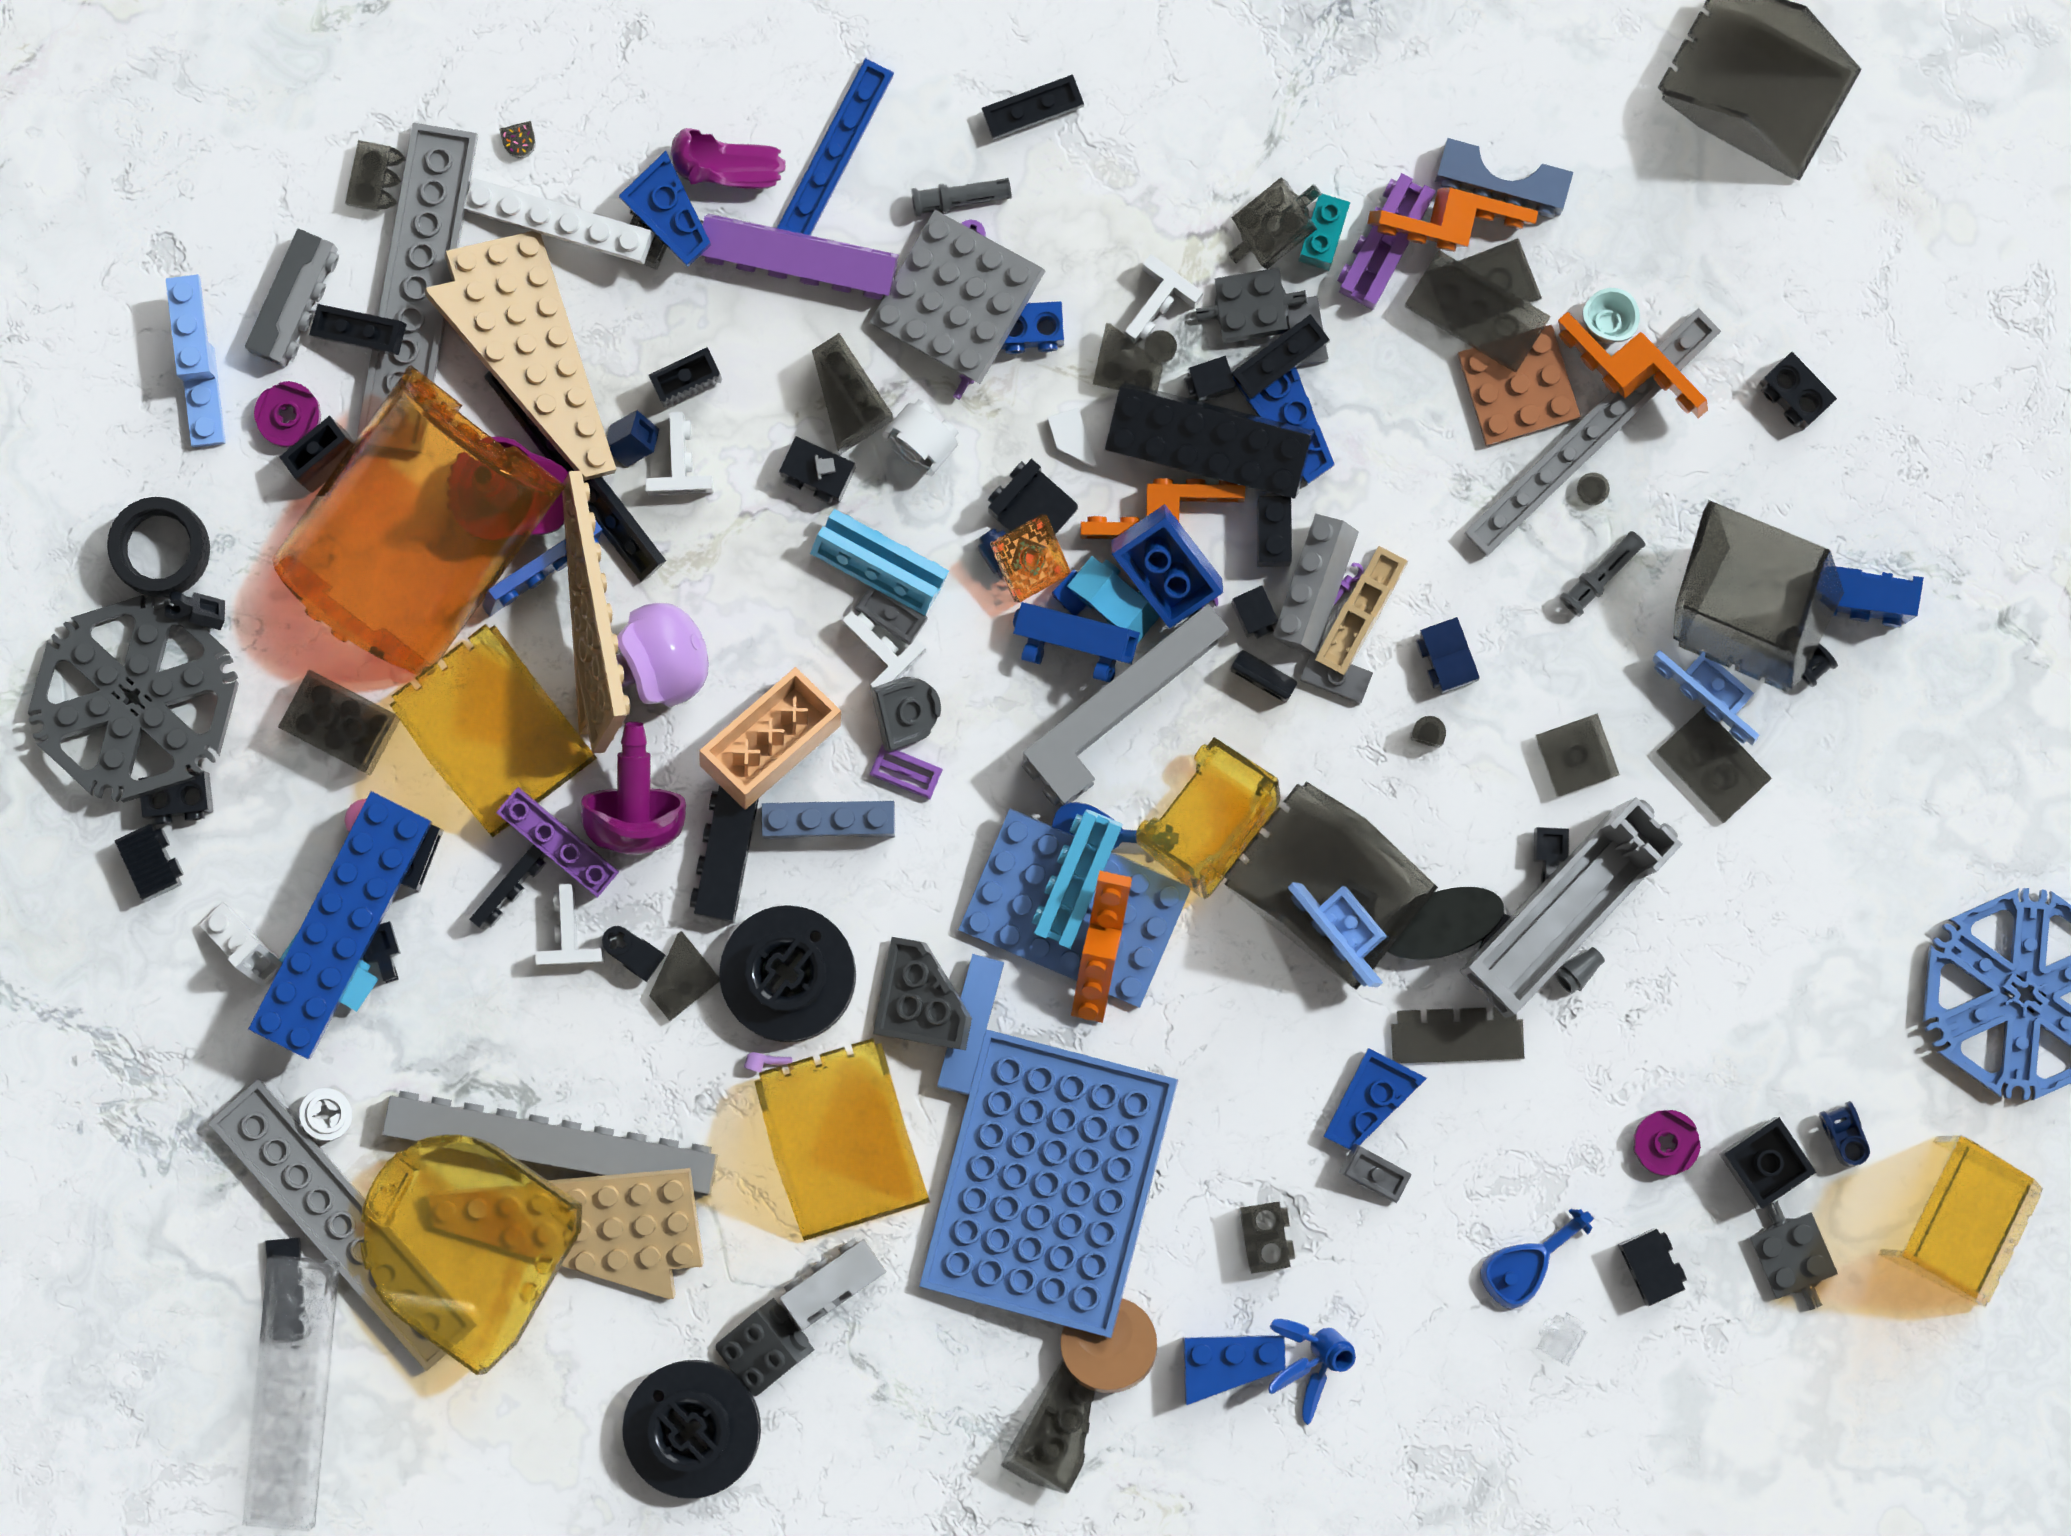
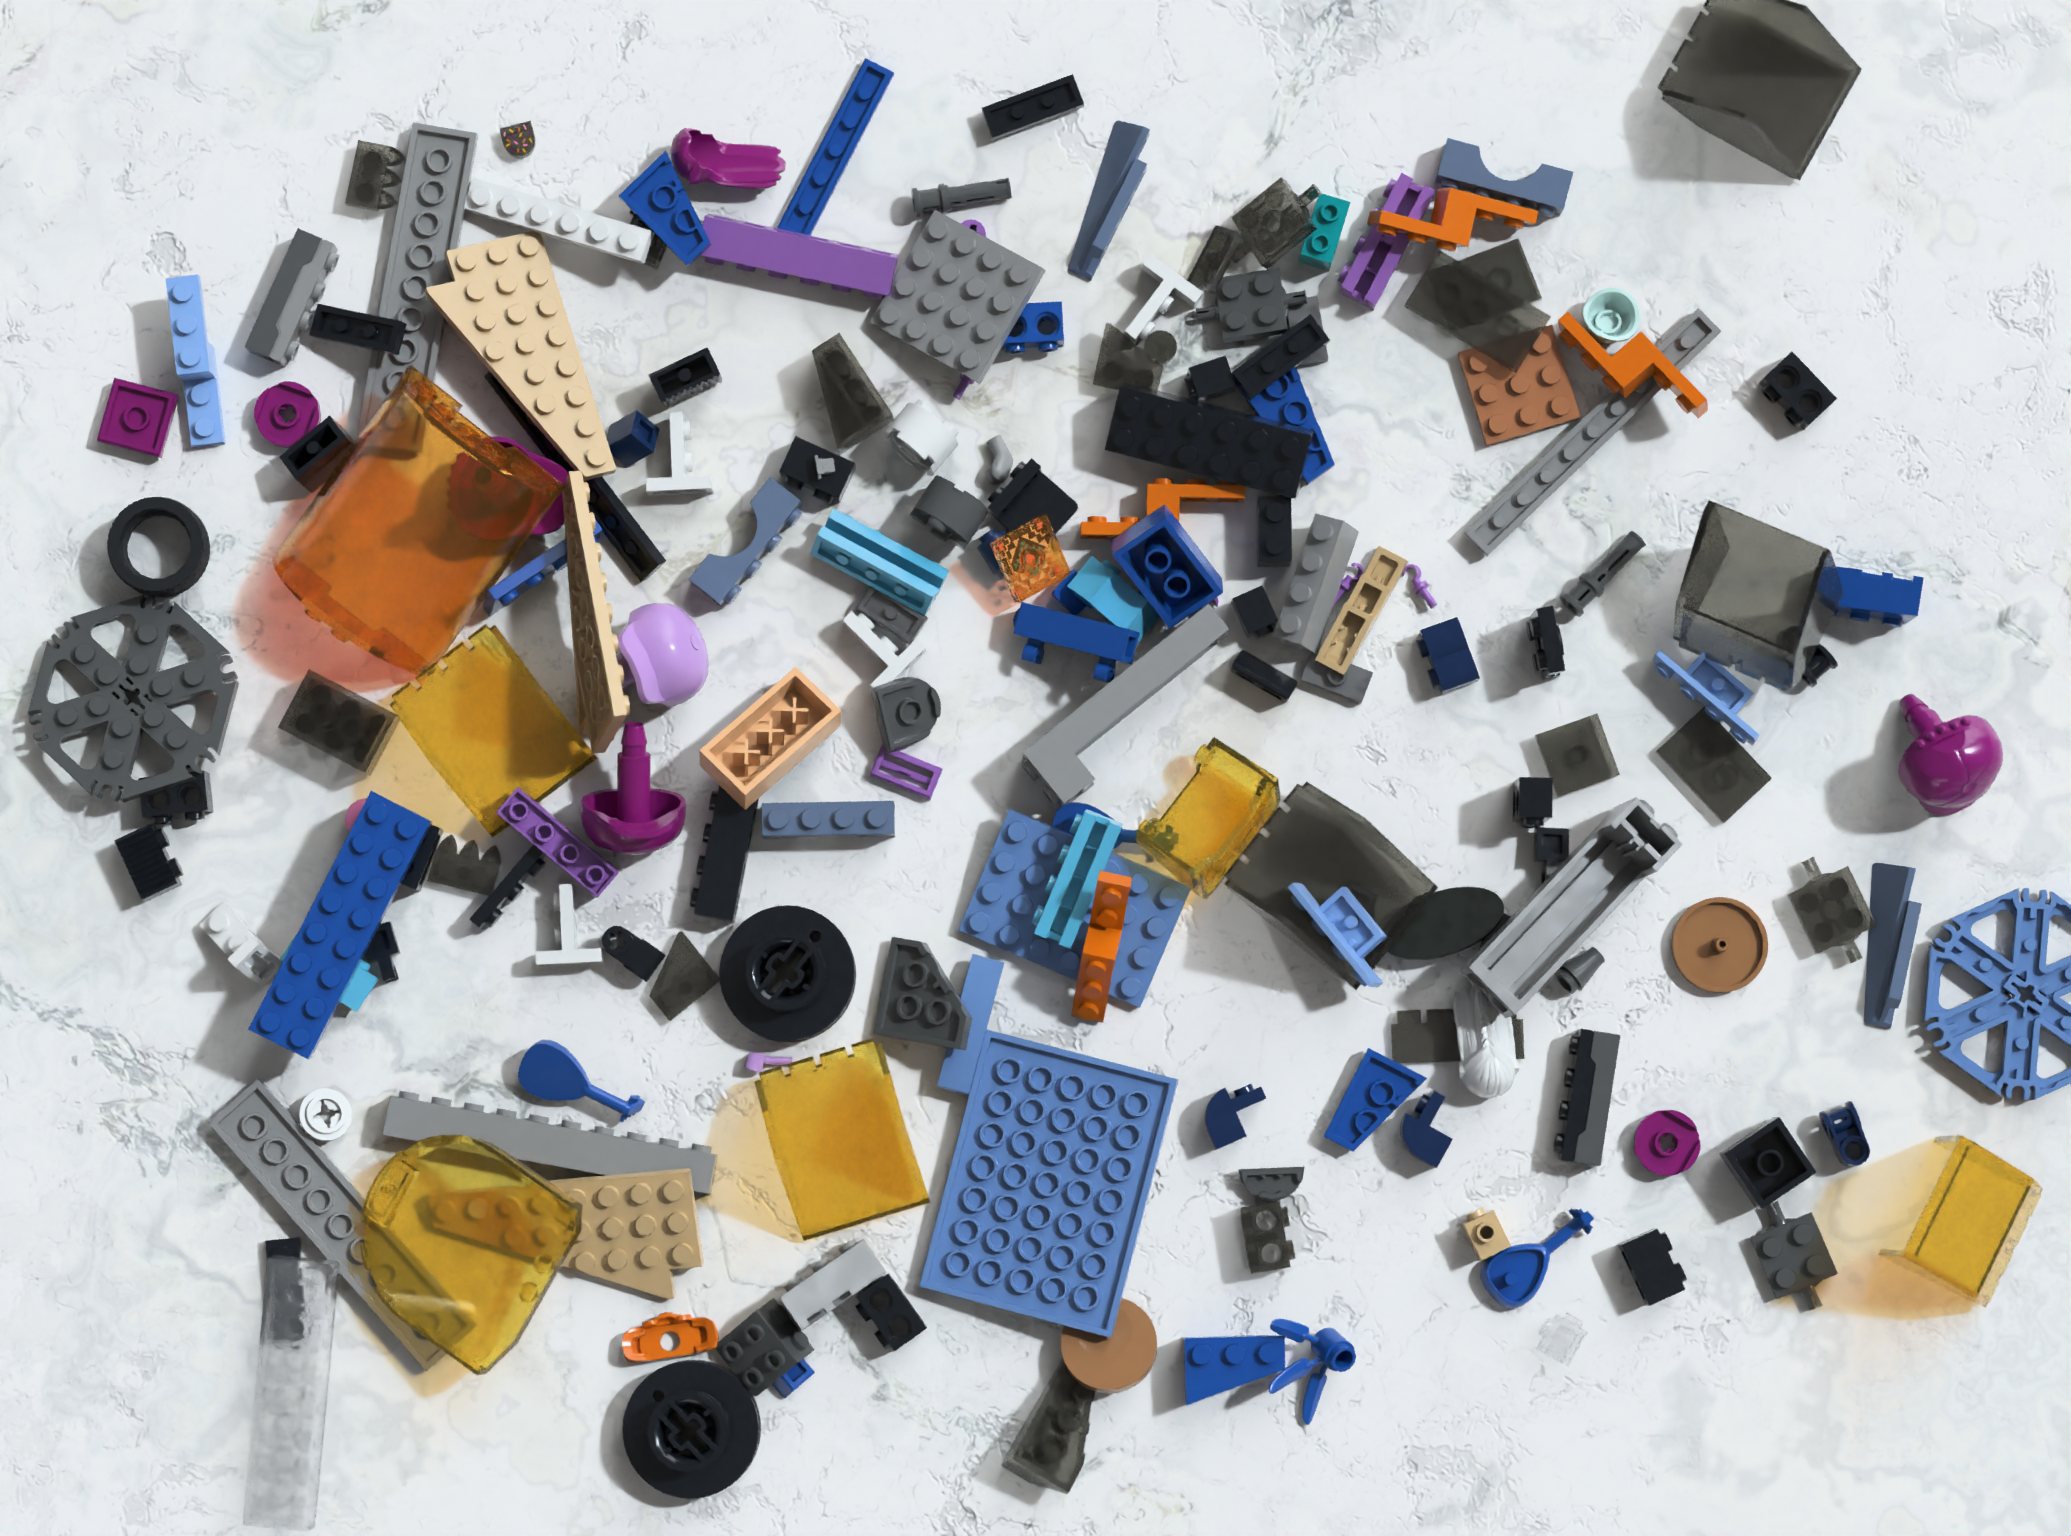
(137, 418): none -> magenta plate
(200, 608): black plate -> none
(465, 869): none -> clear smoke plate
(555, 1074): none -> blue piece
(644, 1342): none -> orange piece
(722, 575): none -> sand blue arch
(793, 1378): none -> blue slope
(897, 1308): none -> black brick
(950, 512): none -> dark grey brick
(1002, 461): none -> light grey arm
(1071, 436): white tile -> none
(1111, 196): none -> sand blue wedge
(1215, 258): none -> clear smoke plate
(1221, 1116): none -> dark blue brick
(1271, 1182): none -> dark grey plate
(1375, 1173): flat silver plate -> none
(1417, 1134): none -> dark blue brick
(1420, 587): none -> medium lavender hand
(1429, 731): clear smoke brick -> none
(1484, 1044): none -> white hair
(1485, 1233): none -> tan brick
(1532, 801): none -> black brick
(1548, 643): none -> black brick
(1588, 1097): none -> piece
(1593, 488): clear smoke plate -> none
(1719, 945): none -> medium nougat piece
(1832, 910): none -> clear smoke plate
(1889, 941): none -> sand blue wedge
(1949, 760): none -> magenta piece

